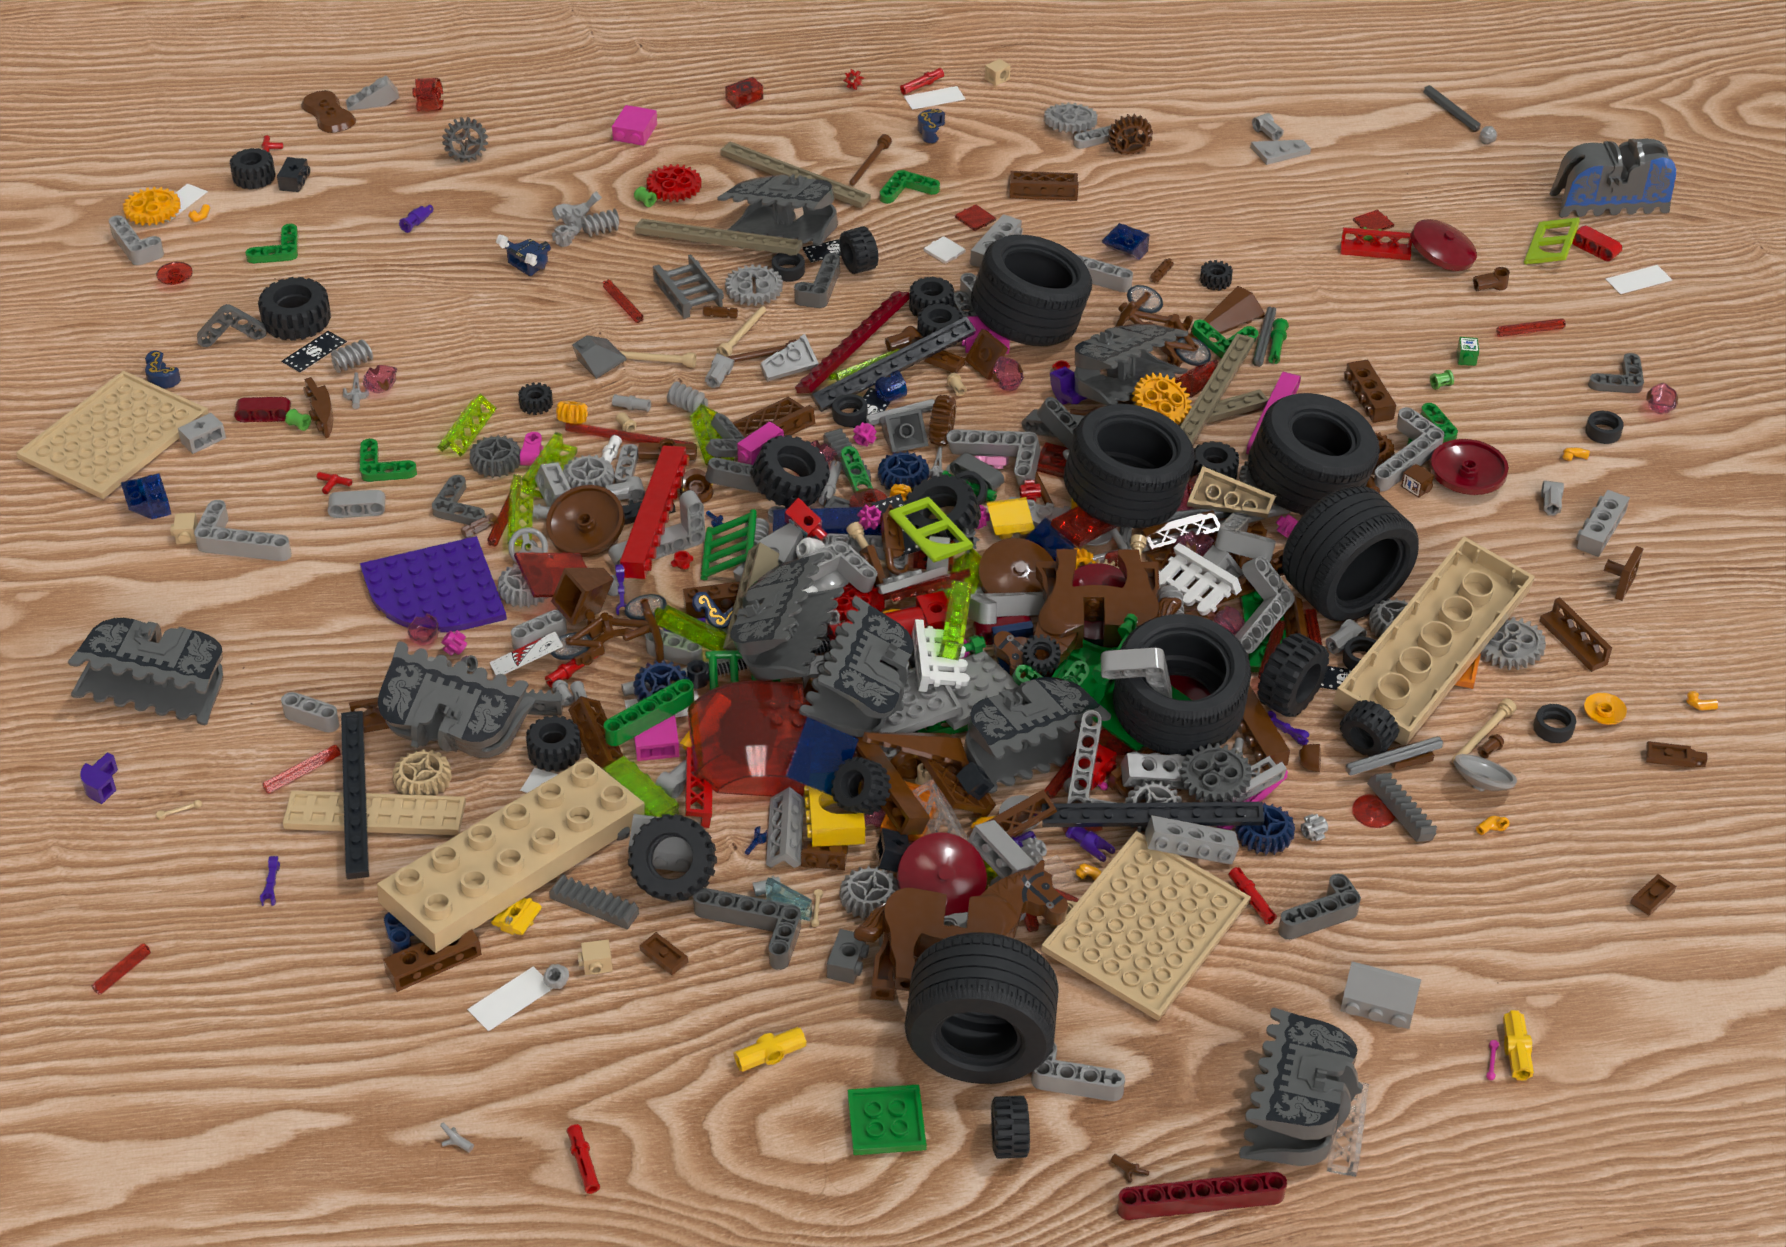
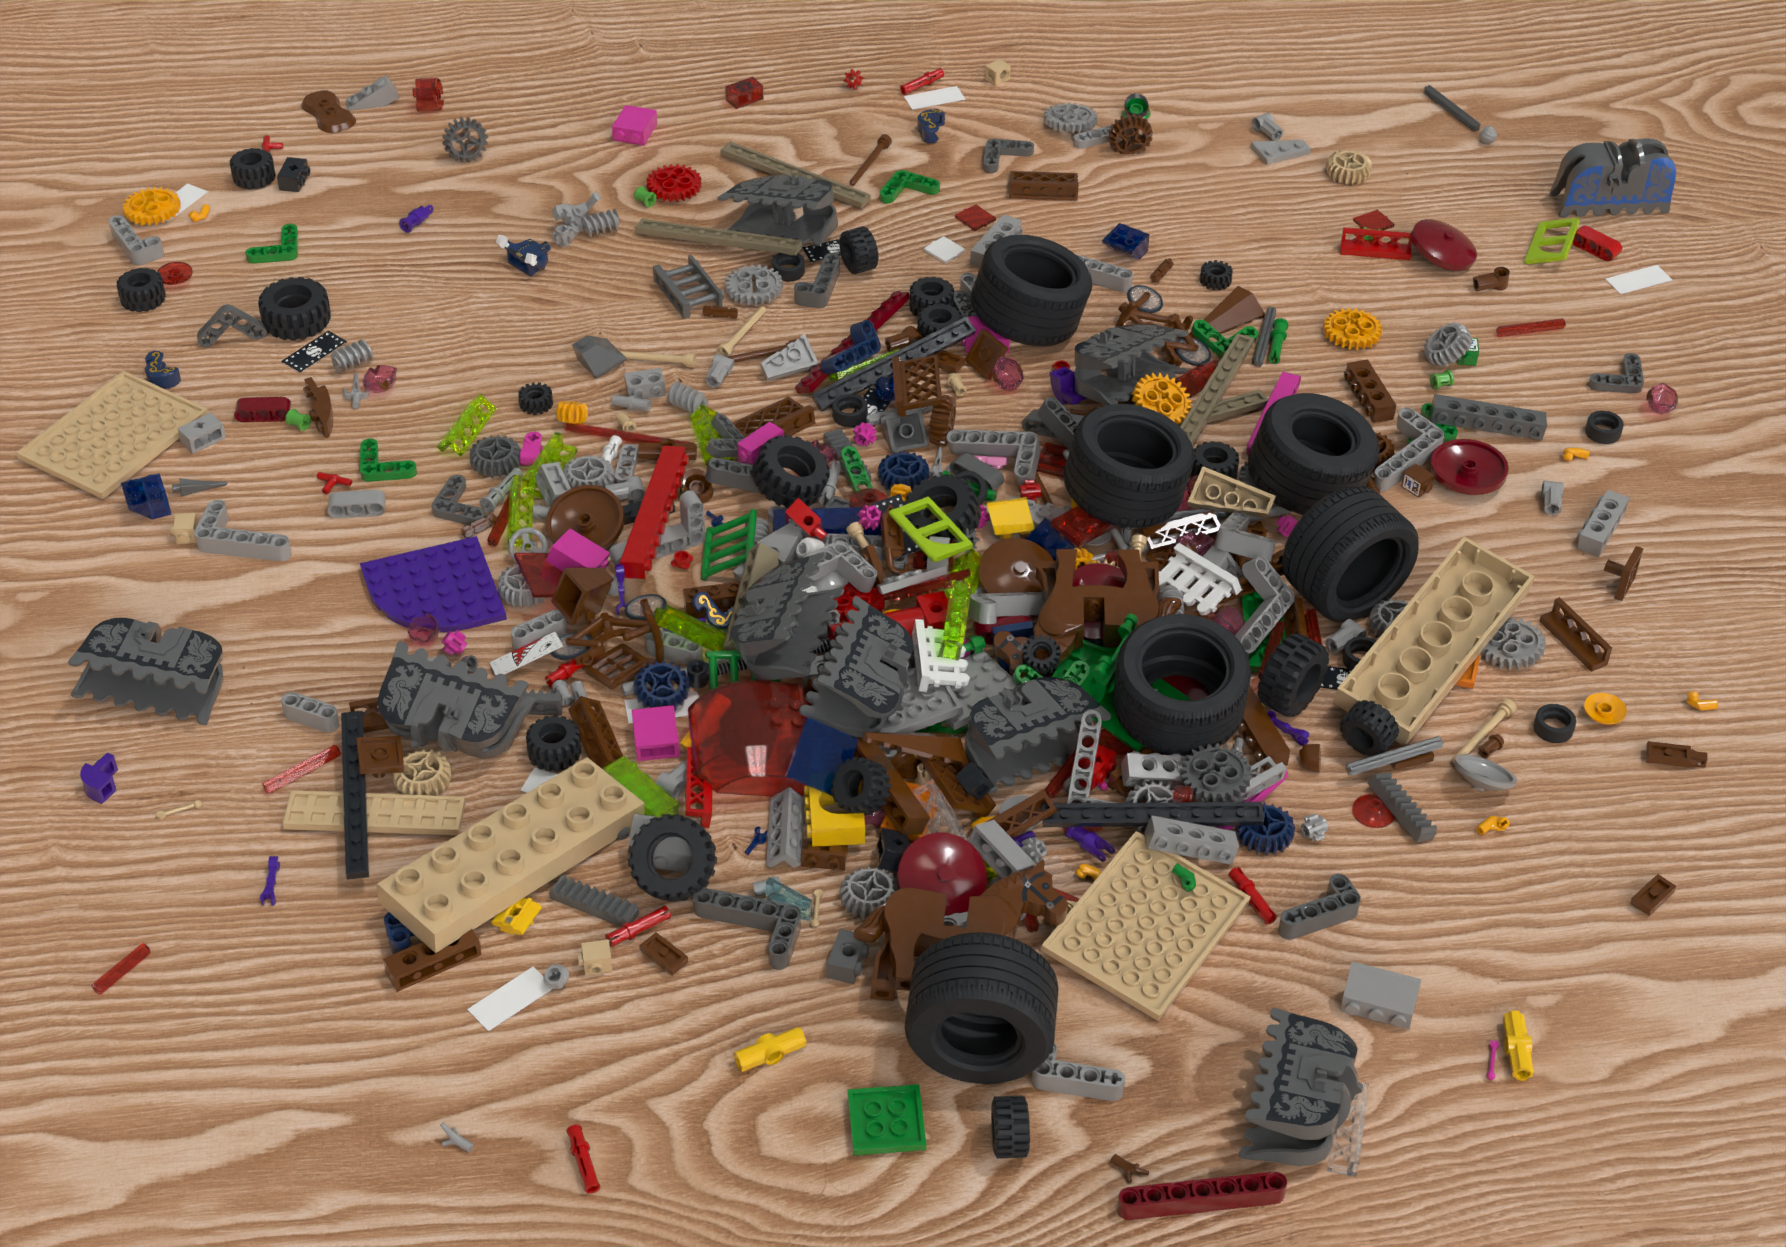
(141, 289): none -> black tyre
(191, 486): none -> dark grey piece
(380, 755): none -> reddish brown tile
(497, 494): none -> light grey pin
(577, 552): none -> dark pink brick
(616, 666): none -> reddish brown piece
(623, 301): clear red axle -> none
(631, 929): none -> red pin
(645, 383): none -> light grey brick
(649, 712): green beam -> none
(865, 345): none -> dark blue beam
(903, 385): none -> reddish brown fence
(992, 155): none -> dark grey beam
(1136, 104): none -> piece
(1138, 663): light grey beam -> none
(1182, 794): none -> clear red bush
(1187, 877): none -> green arm
(1349, 167): none -> tan gear
(1352, 328): none -> light orange gear
(1447, 344): none -> light grey gear
(1488, 417): none -> dark grey brick

